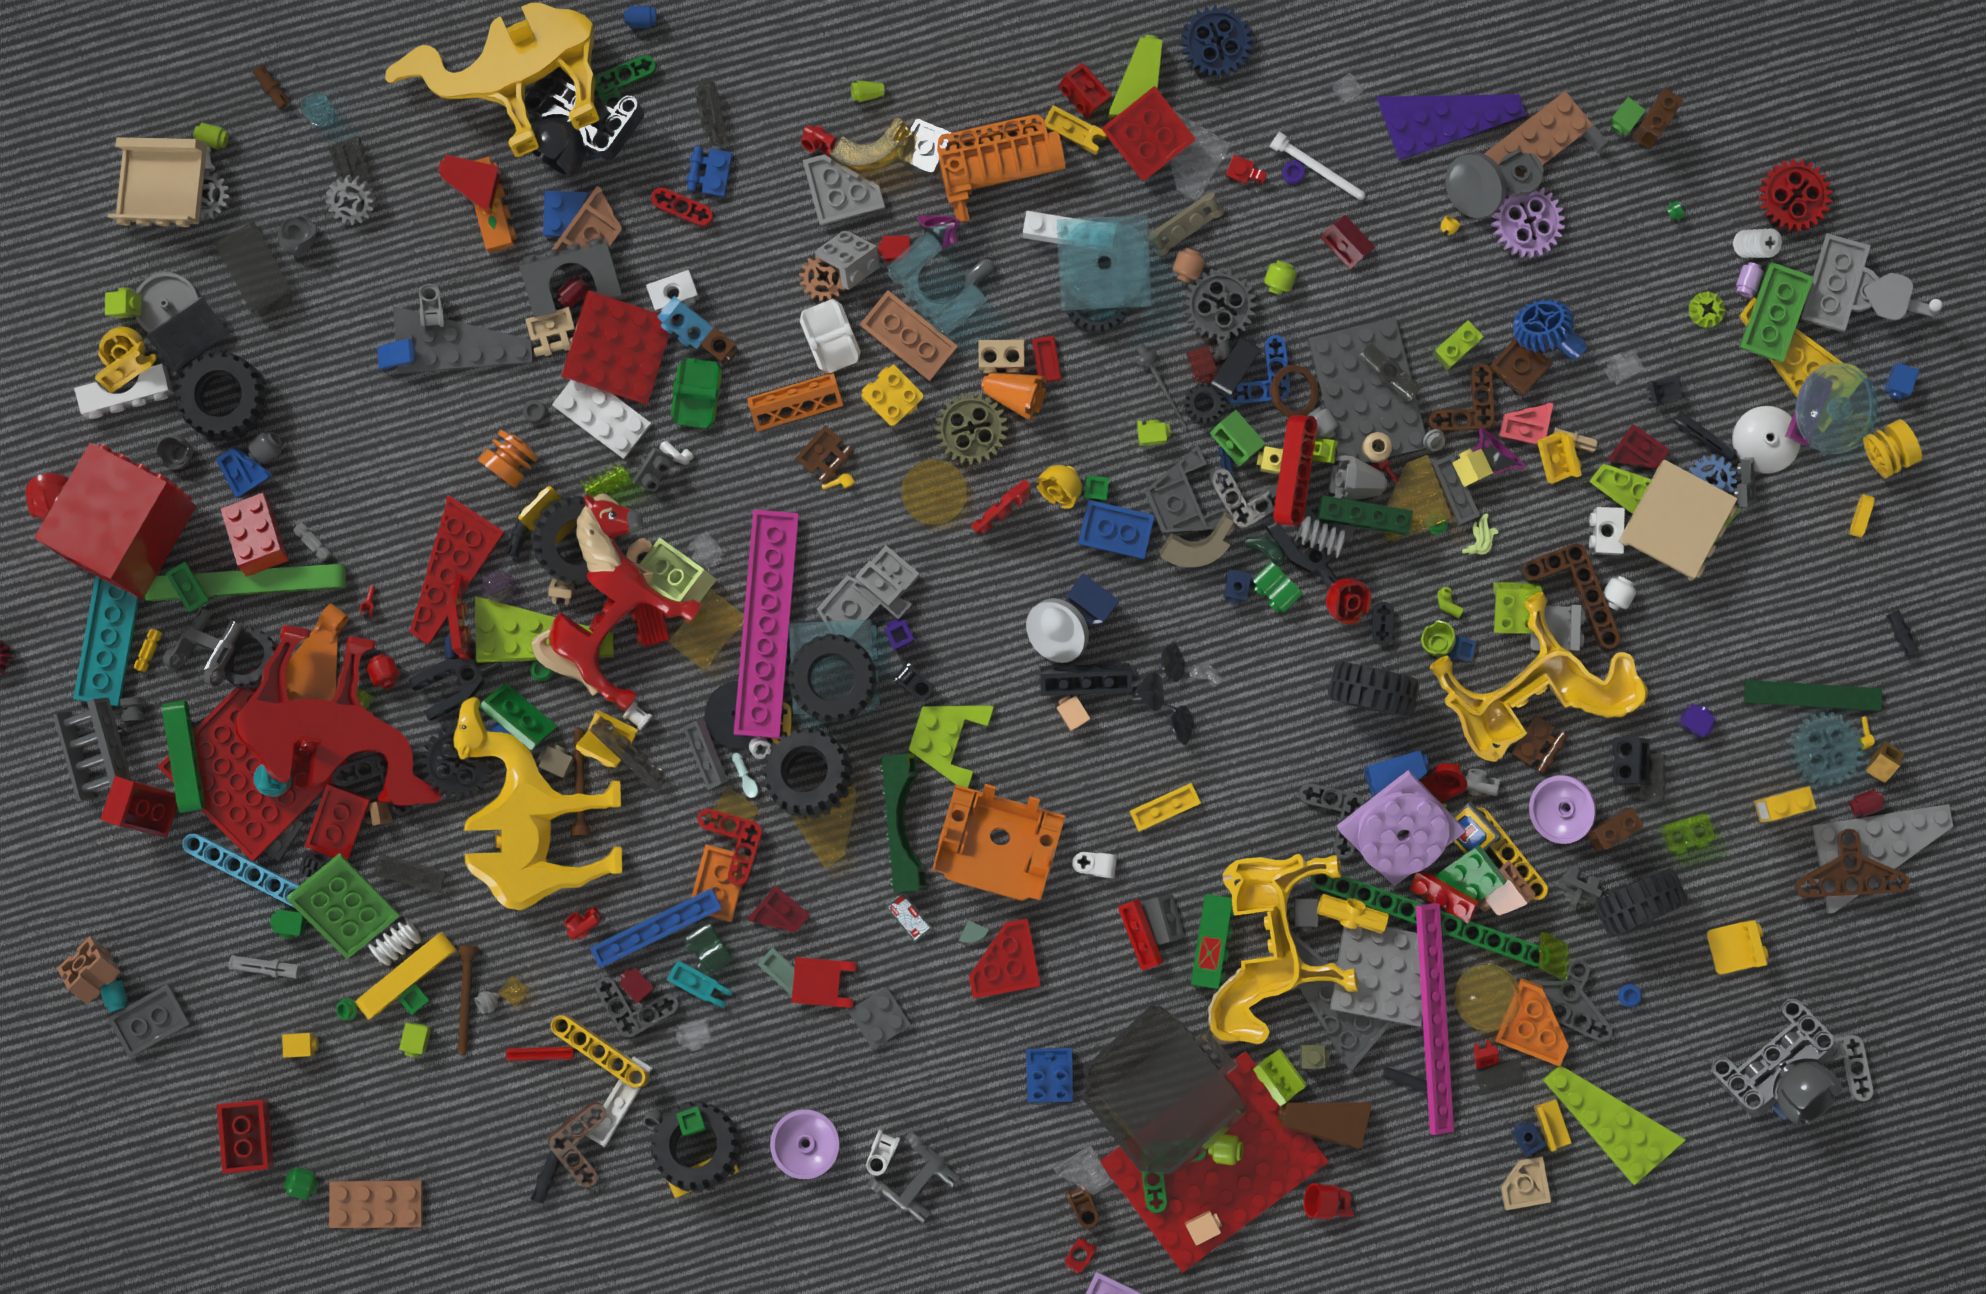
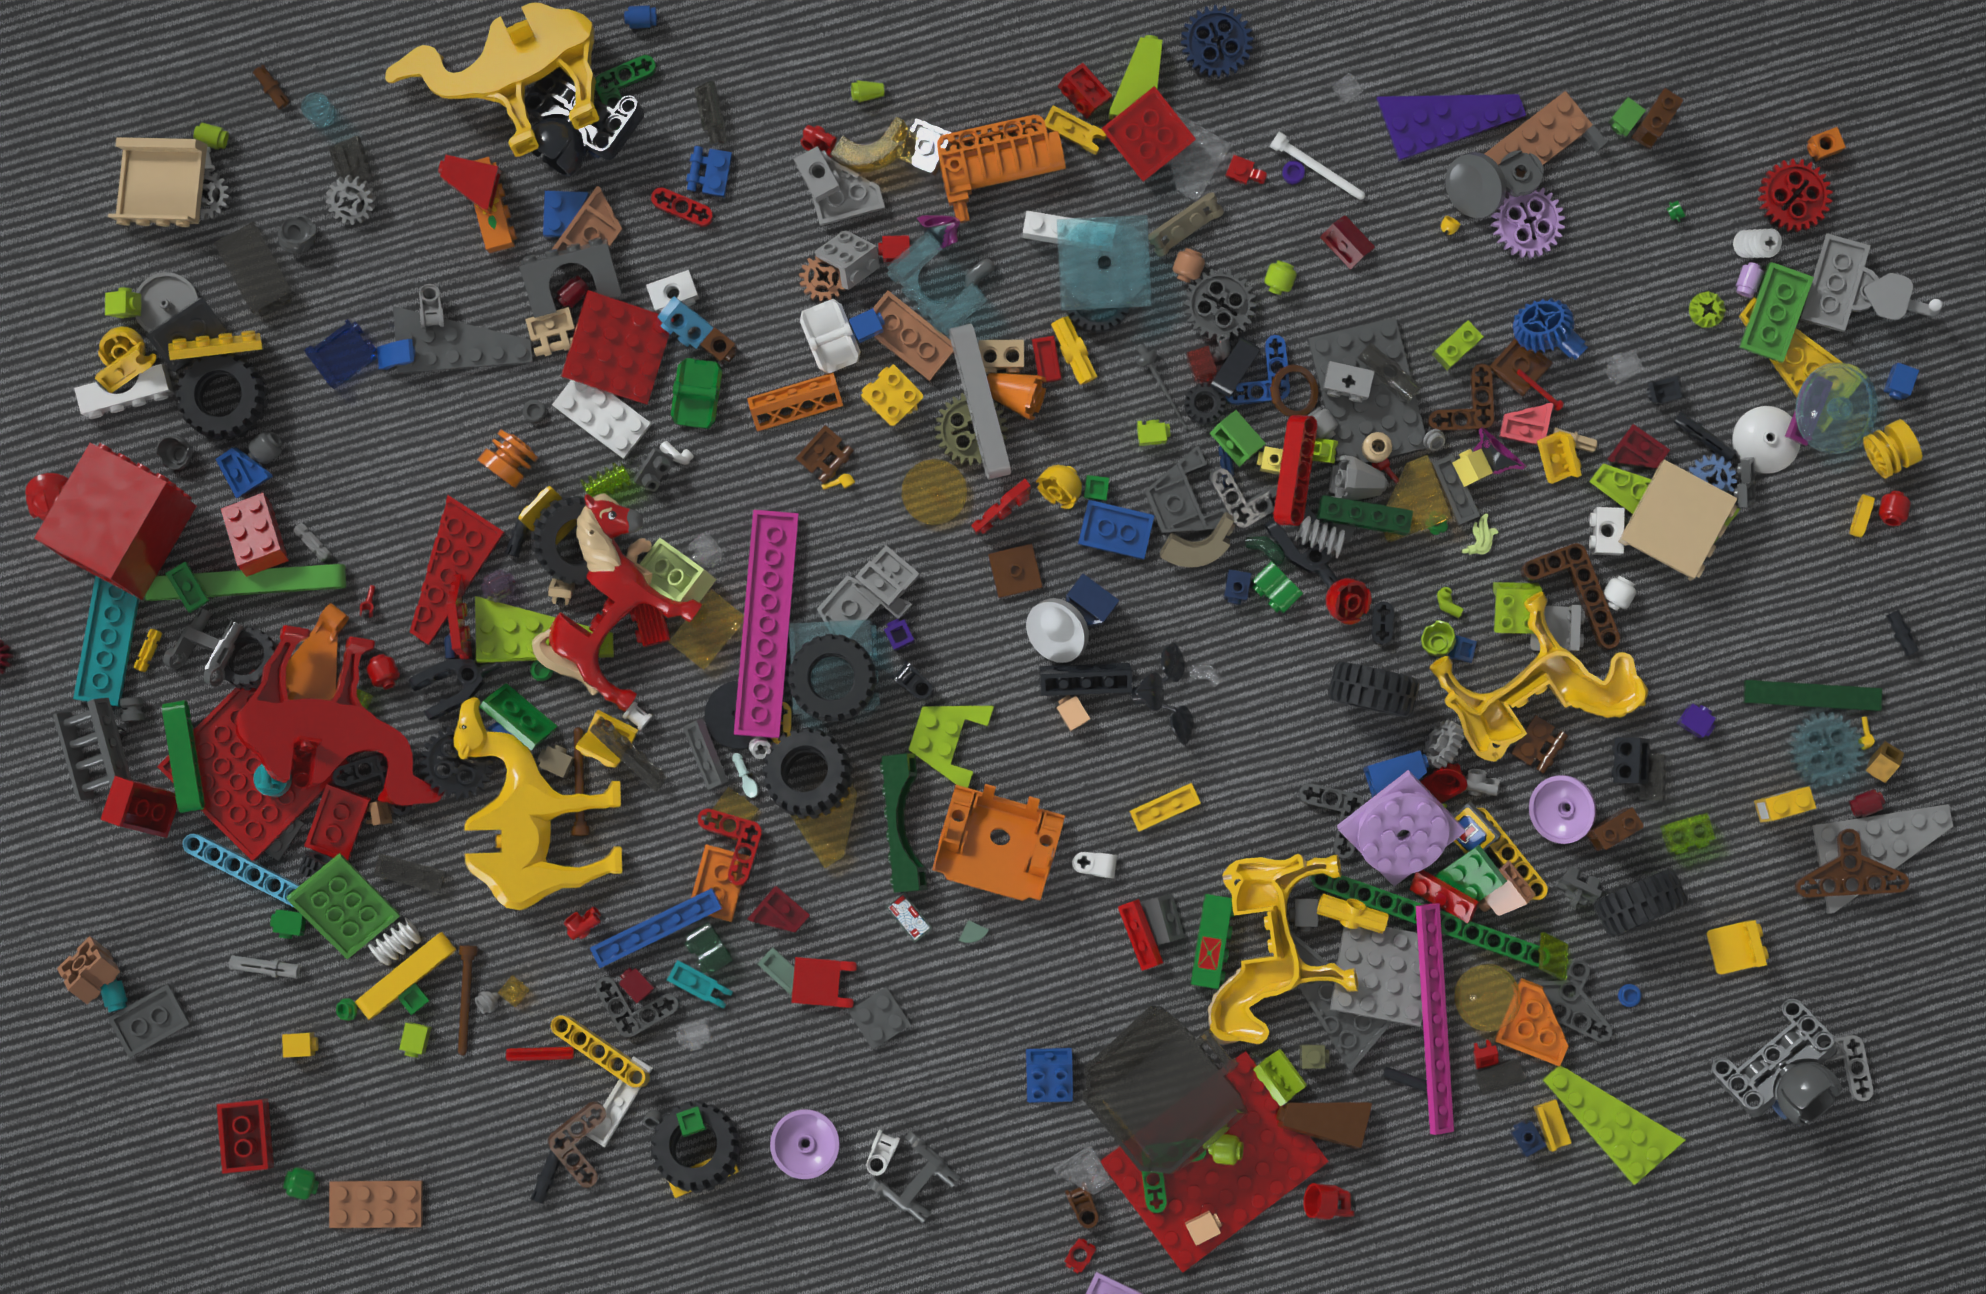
(205, 347): none -> yellow plate
(342, 354): none -> clear blue panel
(819, 187): none -> light grey brick
(867, 325): none -> blue brick
(979, 401): none -> light grey beam
(1007, 963): red plate -> none
(1015, 570): none -> reddish brown plate
(1074, 350): none -> yellow piece
(1337, 374): none -> light grey brick
(1443, 744): none -> light grey gear
(1526, 1184): tan plate -> none
(1557, 404): none -> red piece
(1833, 139): none -> orange brick
(1894, 508): none -> red head

